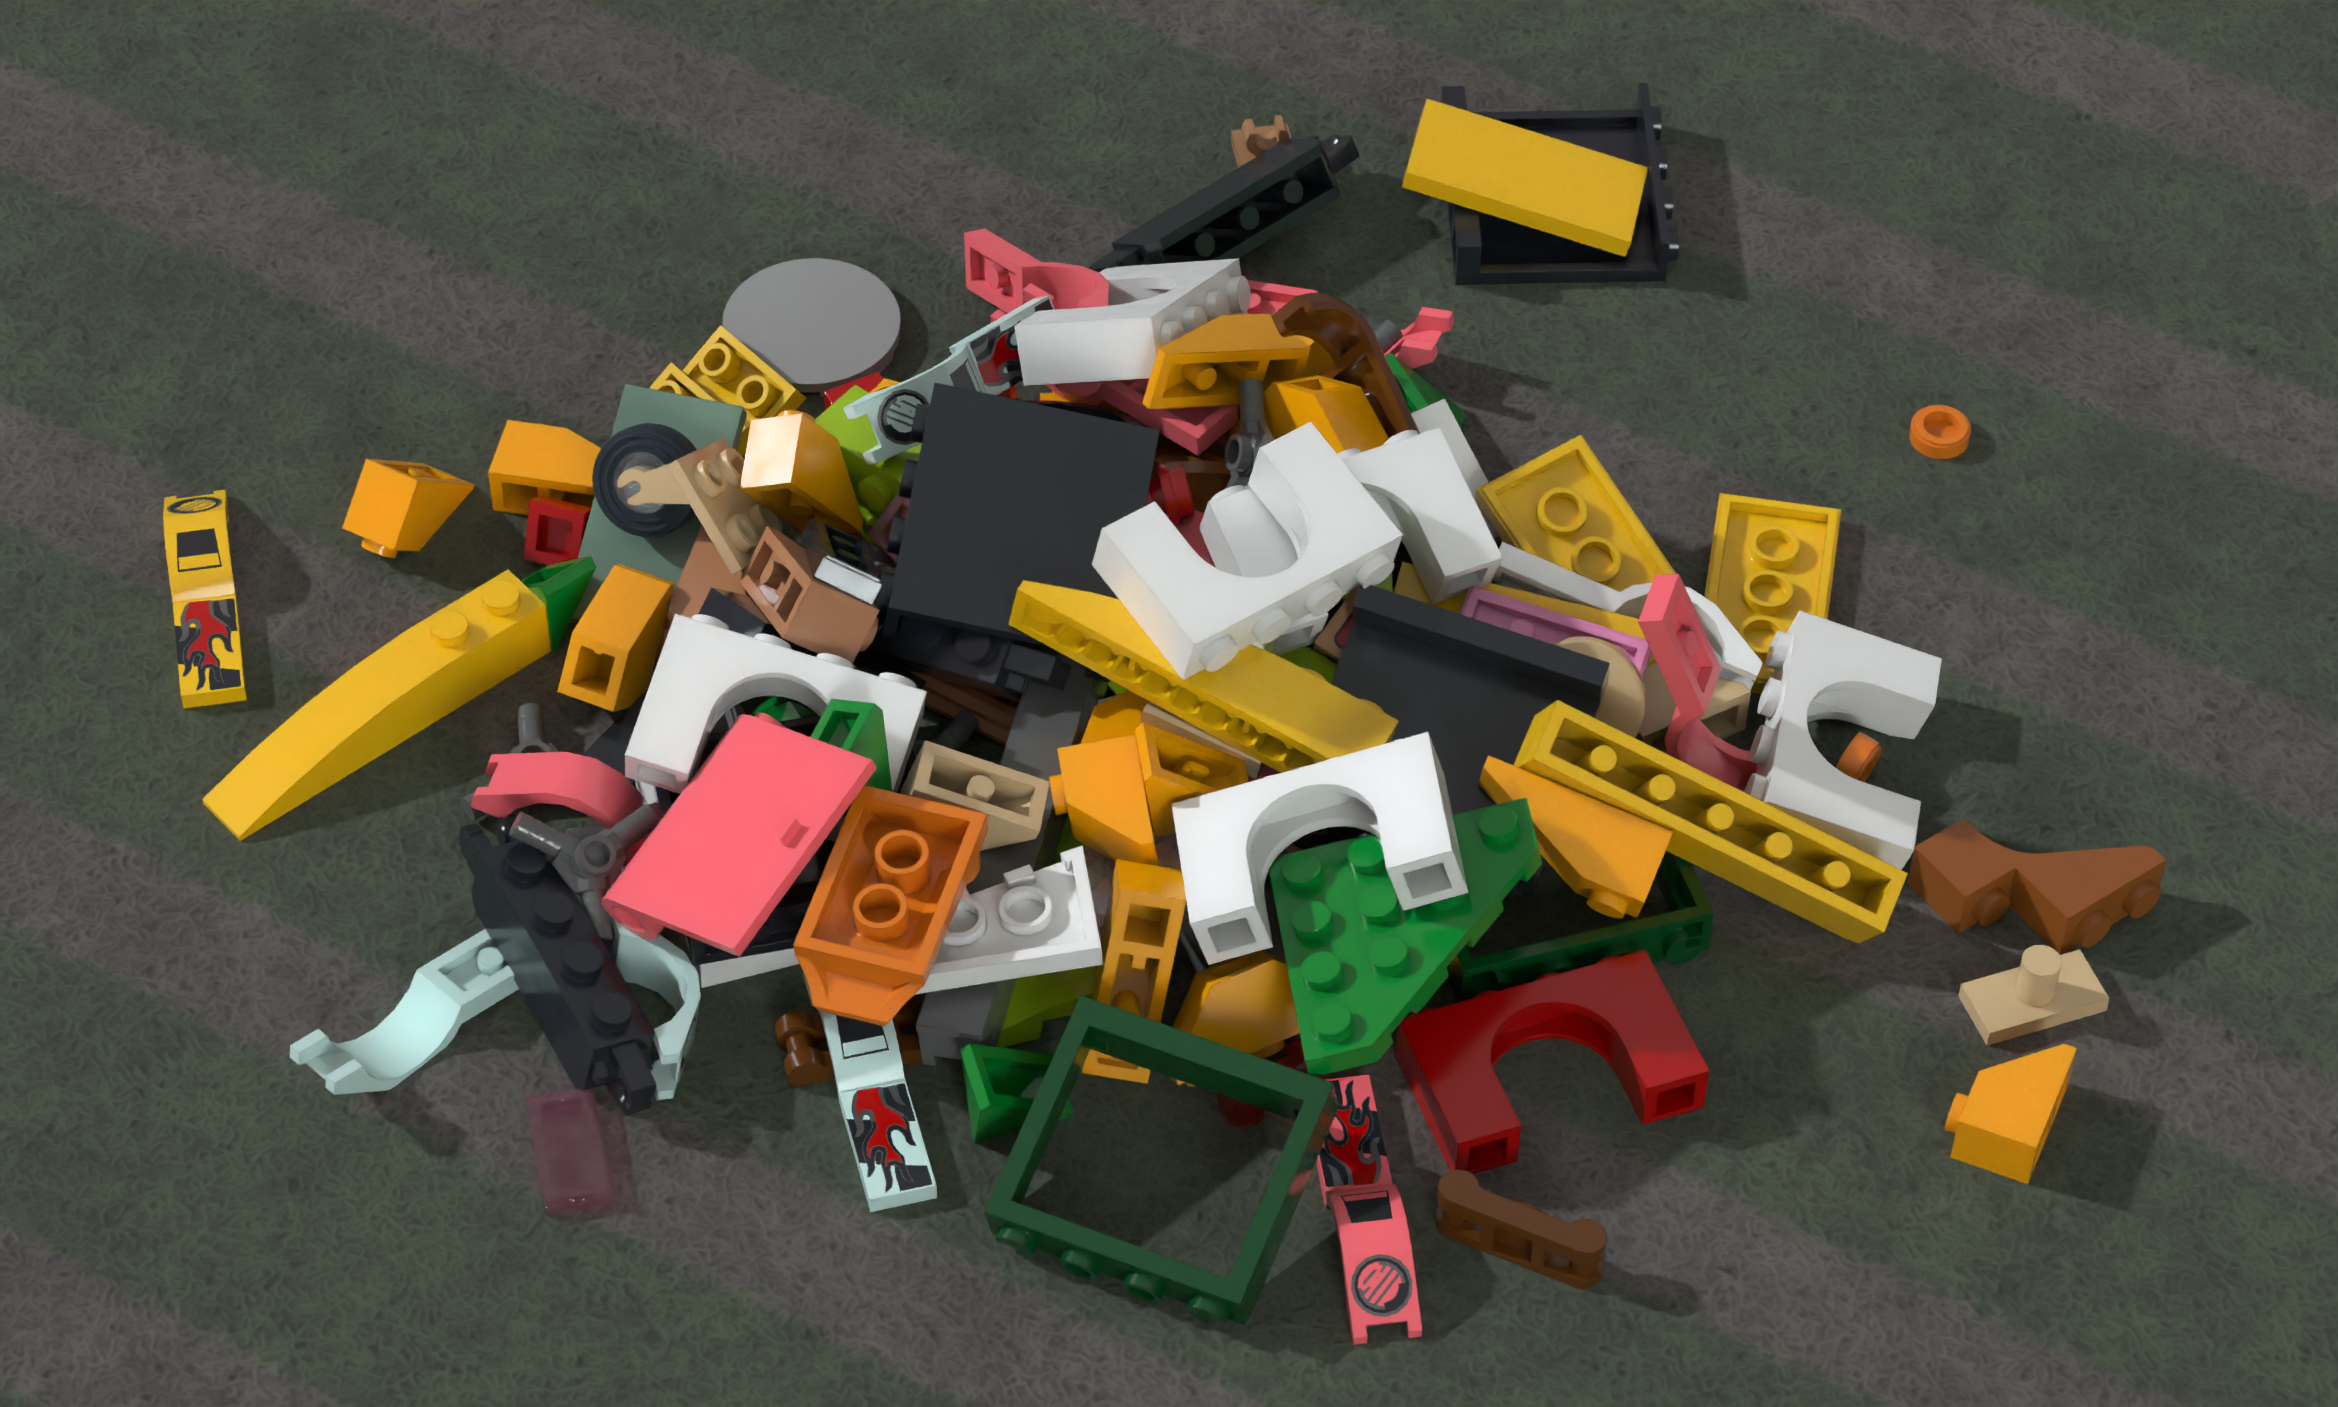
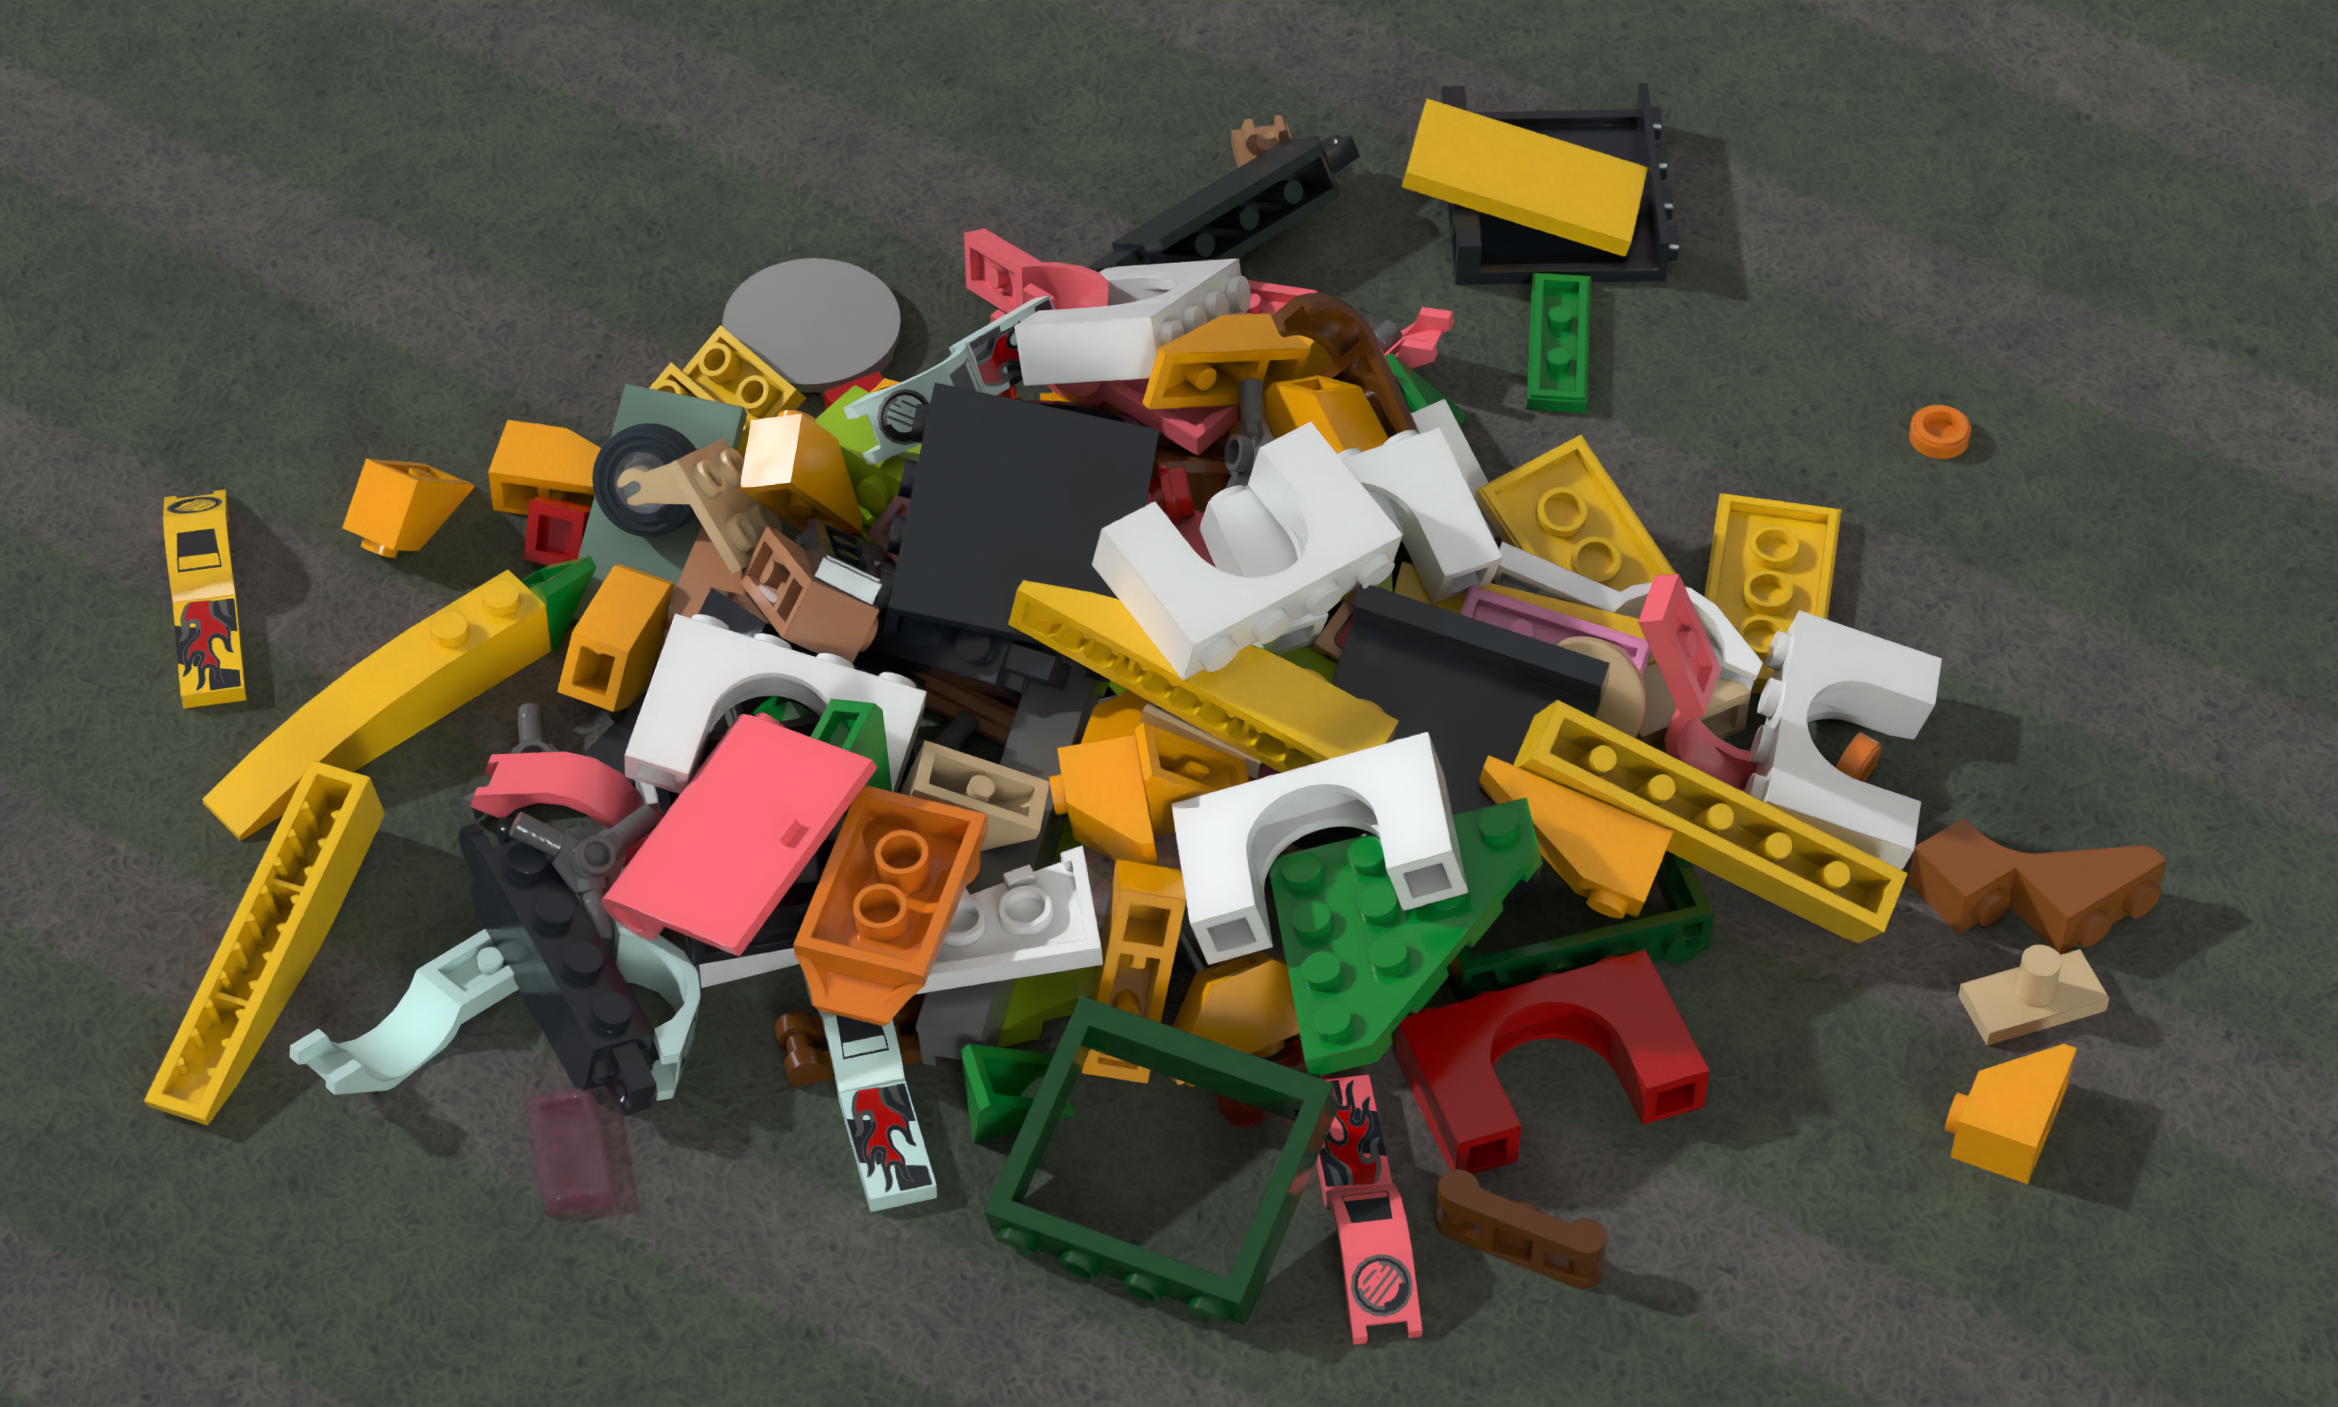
(270, 940): none -> yellow slope
(1559, 343): none -> green tile

